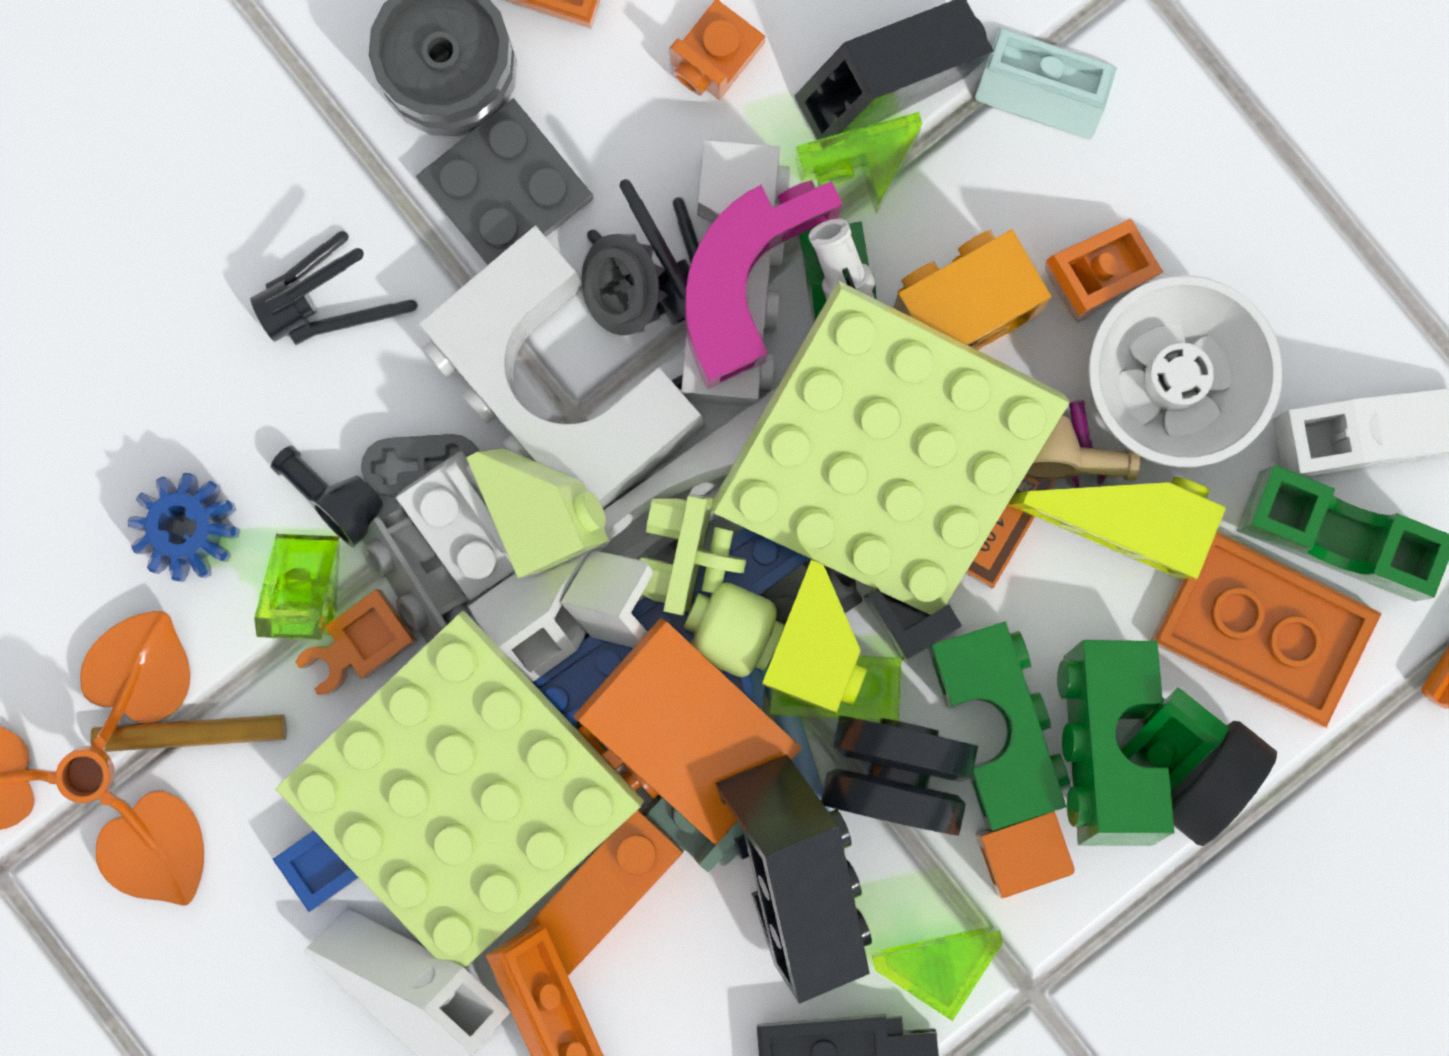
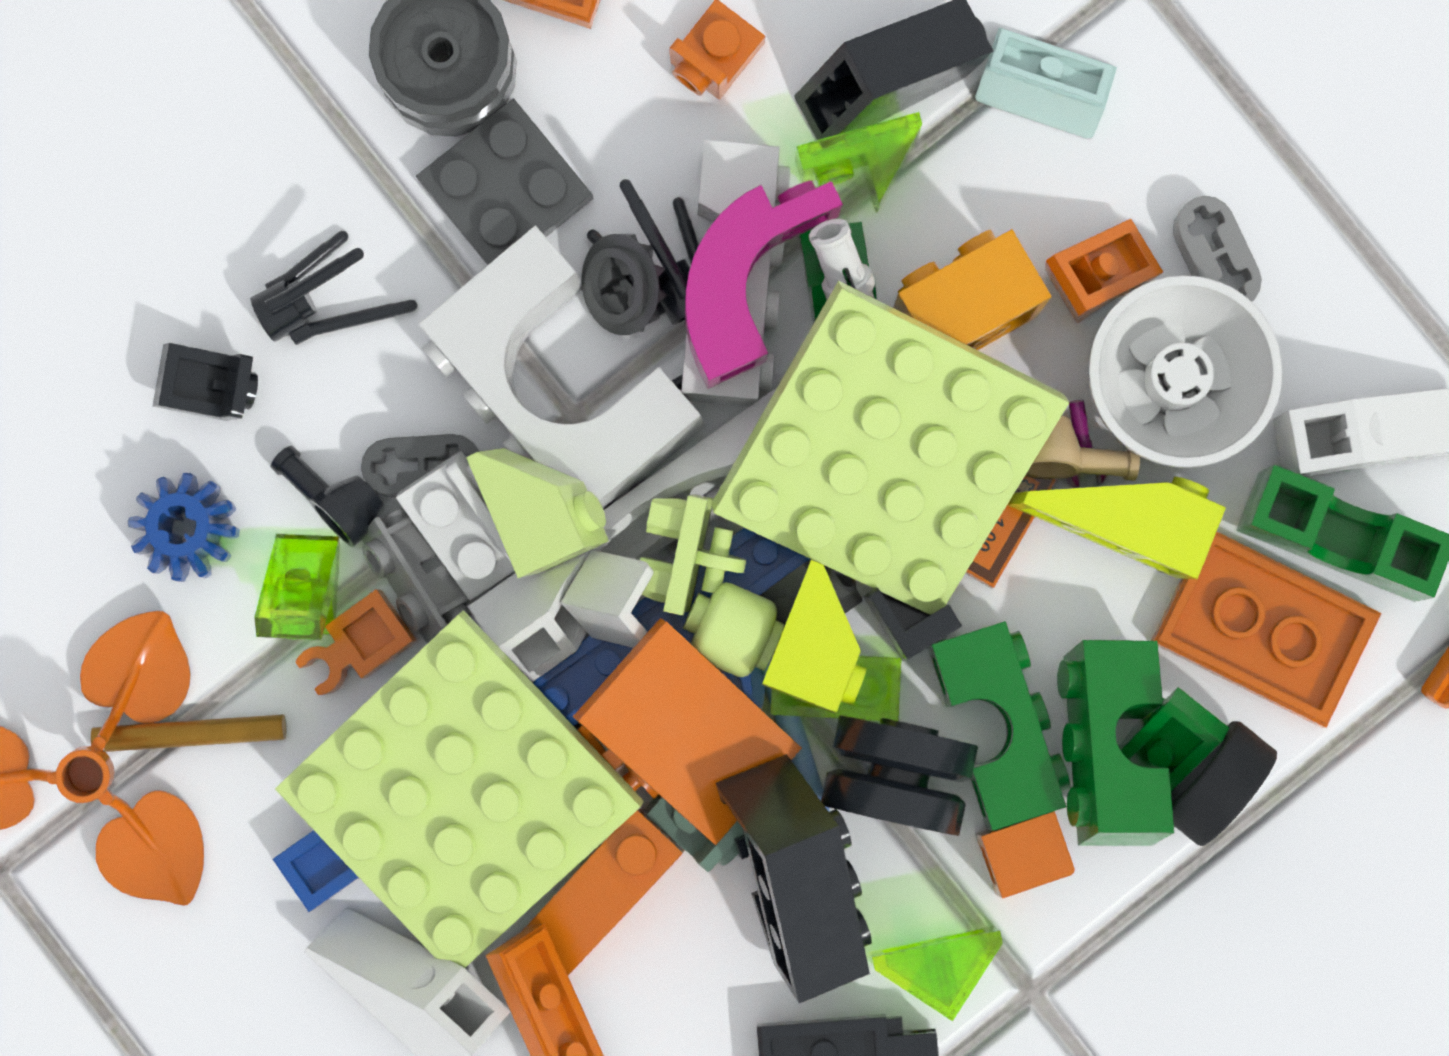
(205, 382): none -> black bracket
(1227, 239): none -> light grey beam

